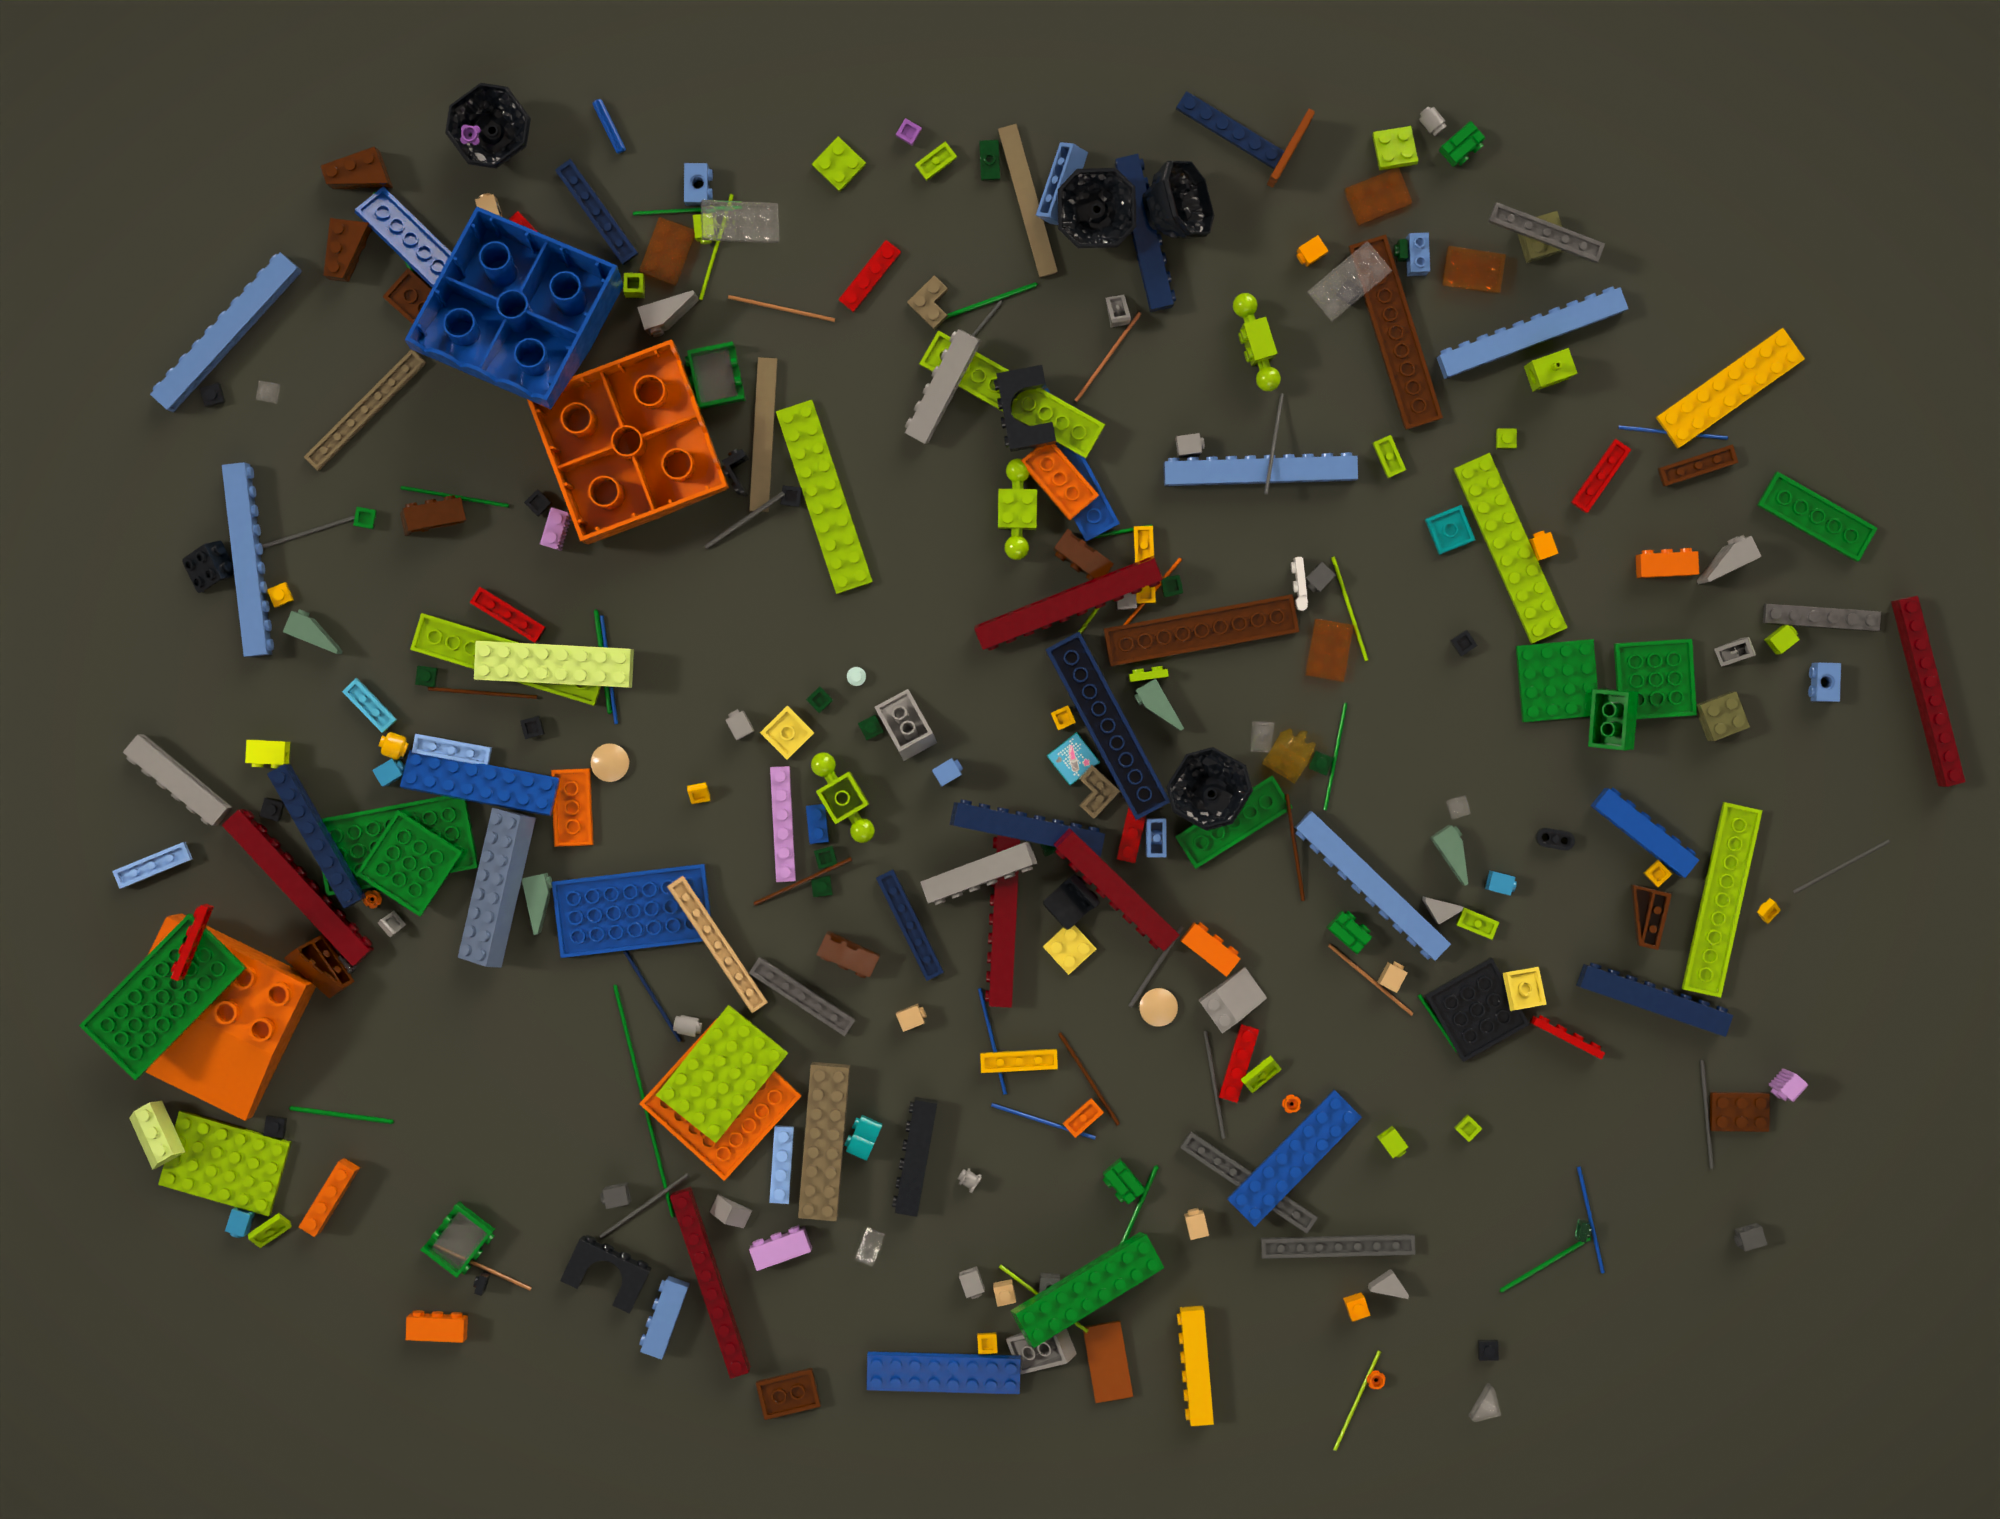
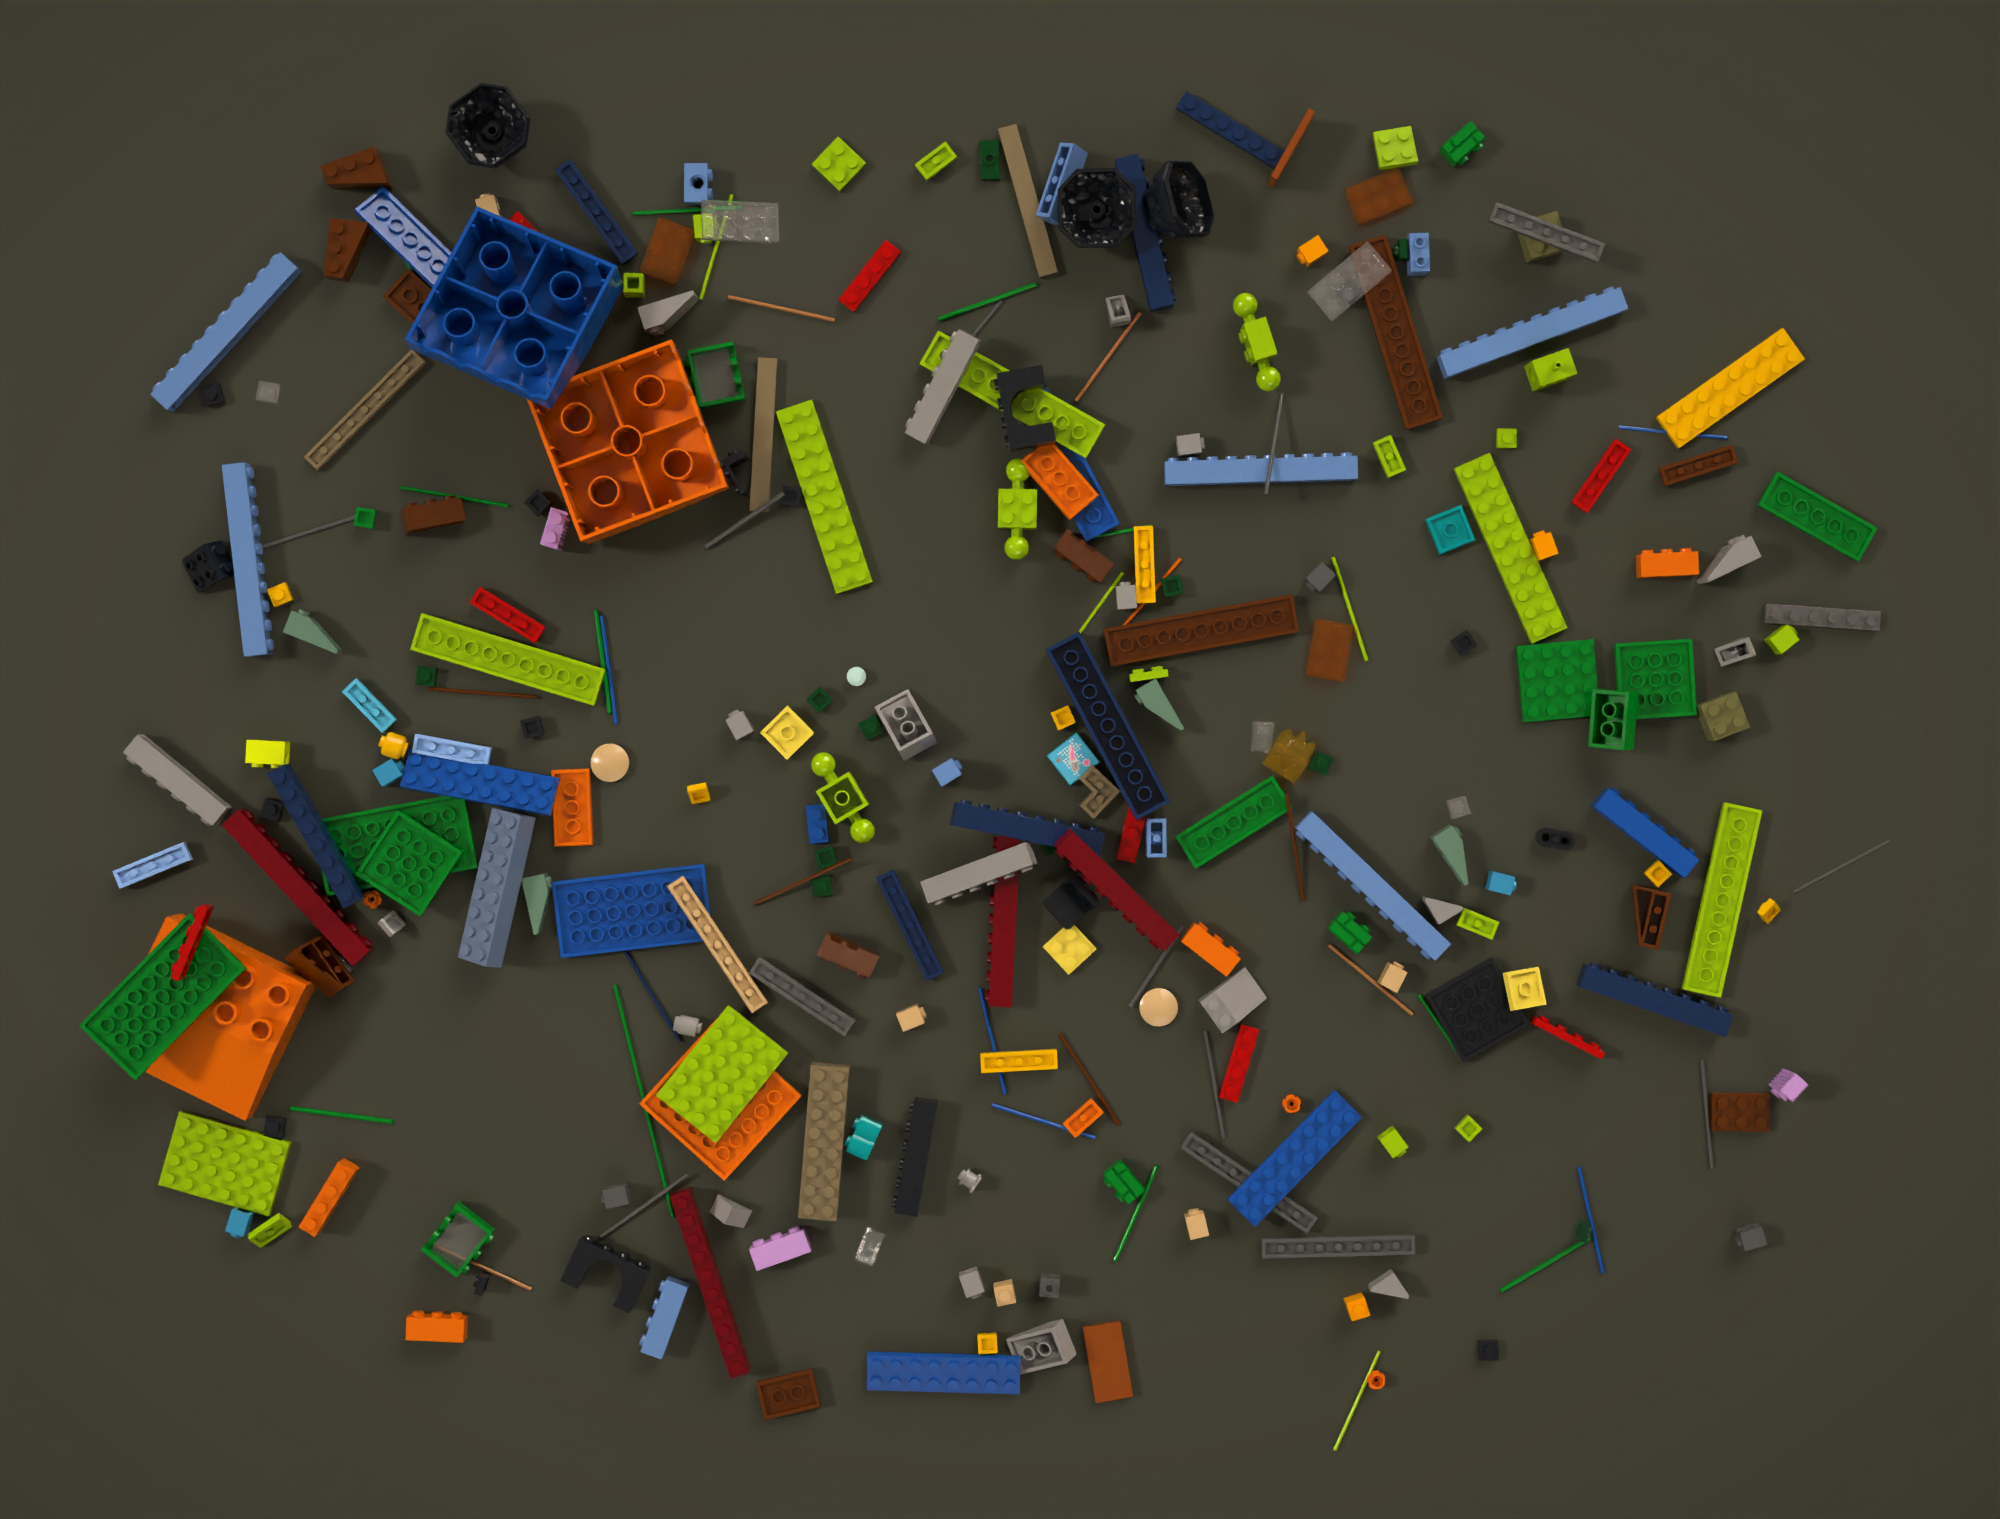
(156, 1133): yellowish green slope -> none
(466, 130): medium lavender plate -> none
(553, 664): yellowish green brick -> none
(609, 126): blue axle -> none
(781, 1164): light blue plate -> none
(783, 824): lavender plate -> none
(908, 132): medium lavender plate -> none
(925, 302): dark tan plate -> none
(1034, 1291): lime axle -> none
(1068, 602): dark red brick -> none
(1087, 1289): green brick -> none
(1196, 1366): yellow brick -> none
(1204, 774): black rock -> none
(1261, 1074): lime plate -> none
(1300, 584): white hinge -> none
(1335, 756): green axle -> none
(1432, 120): light grey brick -> none
(1473, 269): clear orange plate -> none
(1486, 1405): clear slope -> none
(1832, 674): medium blue brick -> none
(1928, 691): dark red brick -> none

